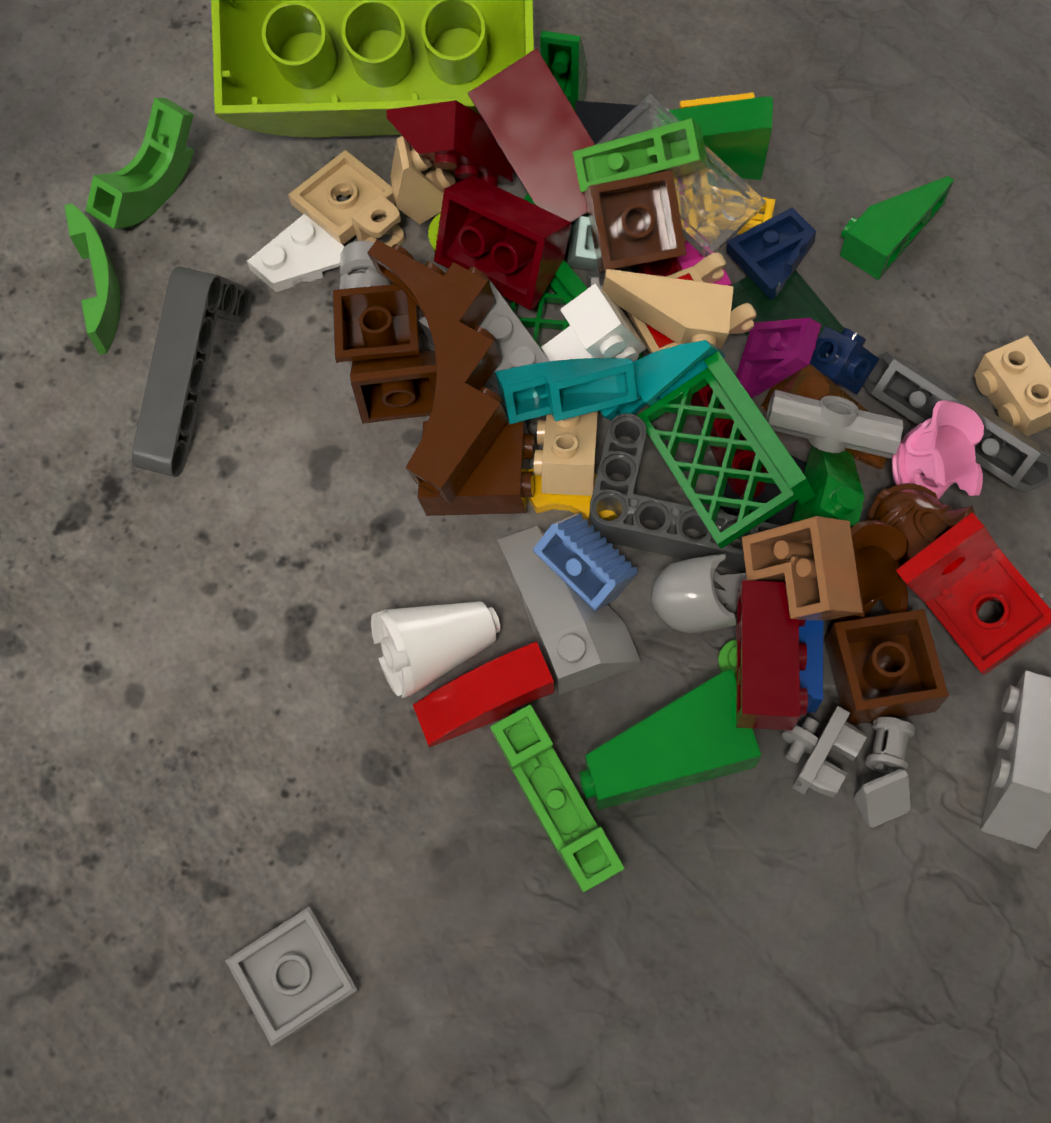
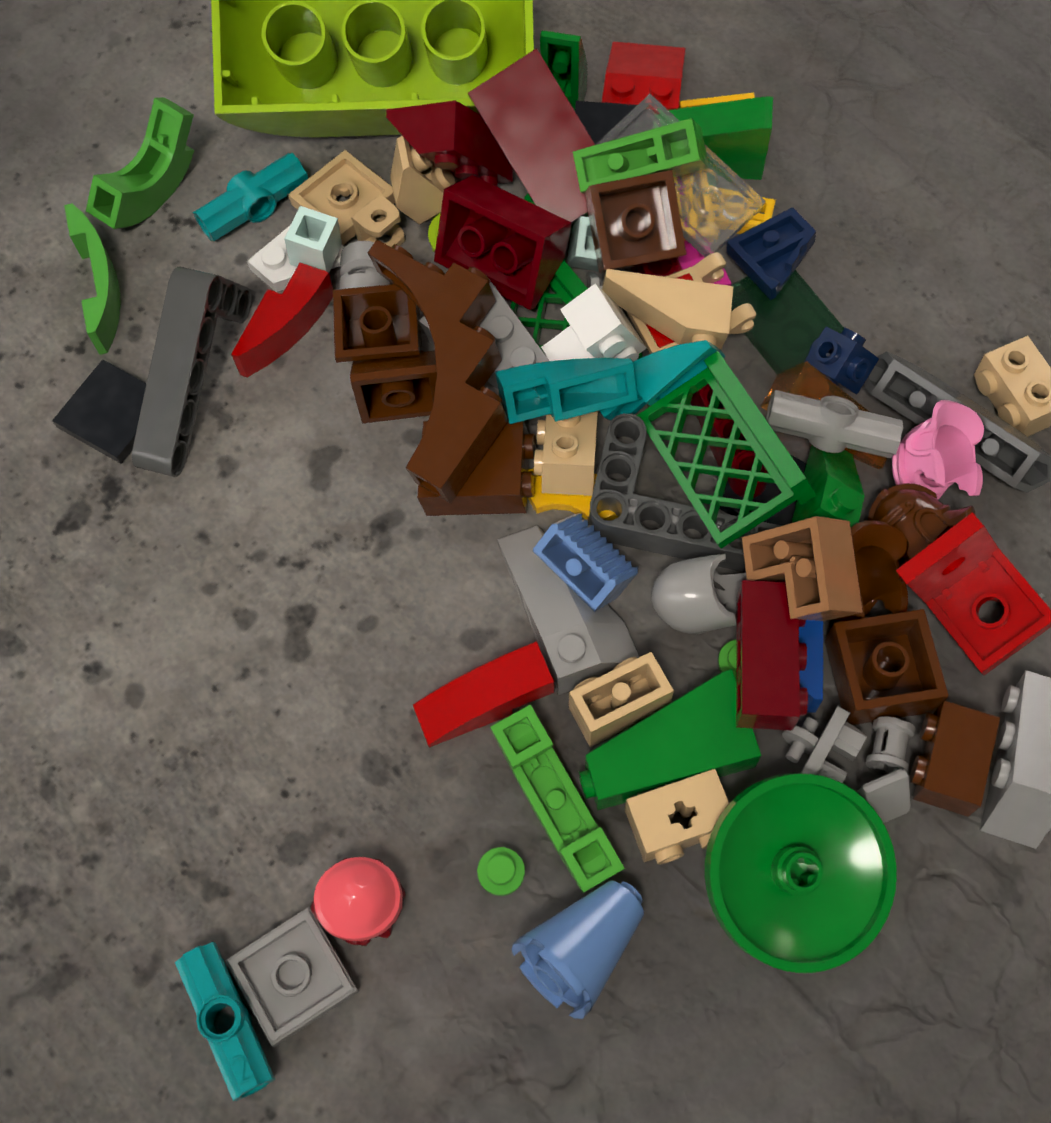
(104, 411): none -> black tile
(238, 1049): none -> teal piece
(250, 196): none -> teal piece
(283, 319): none -> red slope
(313, 239): none -> light aqua brick
(358, 900): none -> coral hair
(430, 641): white cone -> none
(501, 871): none -> bright green plate
(580, 946): none -> medium blue cone
(619, 698): none -> tan brick
(644, 70): none -> red slope
(653, 812): none -> tan brick
(776, 352): magenta wing -> none
(800, 872): none -> green dish
(891, 226): green slope -> none
(954, 758): none -> reddish brown brick

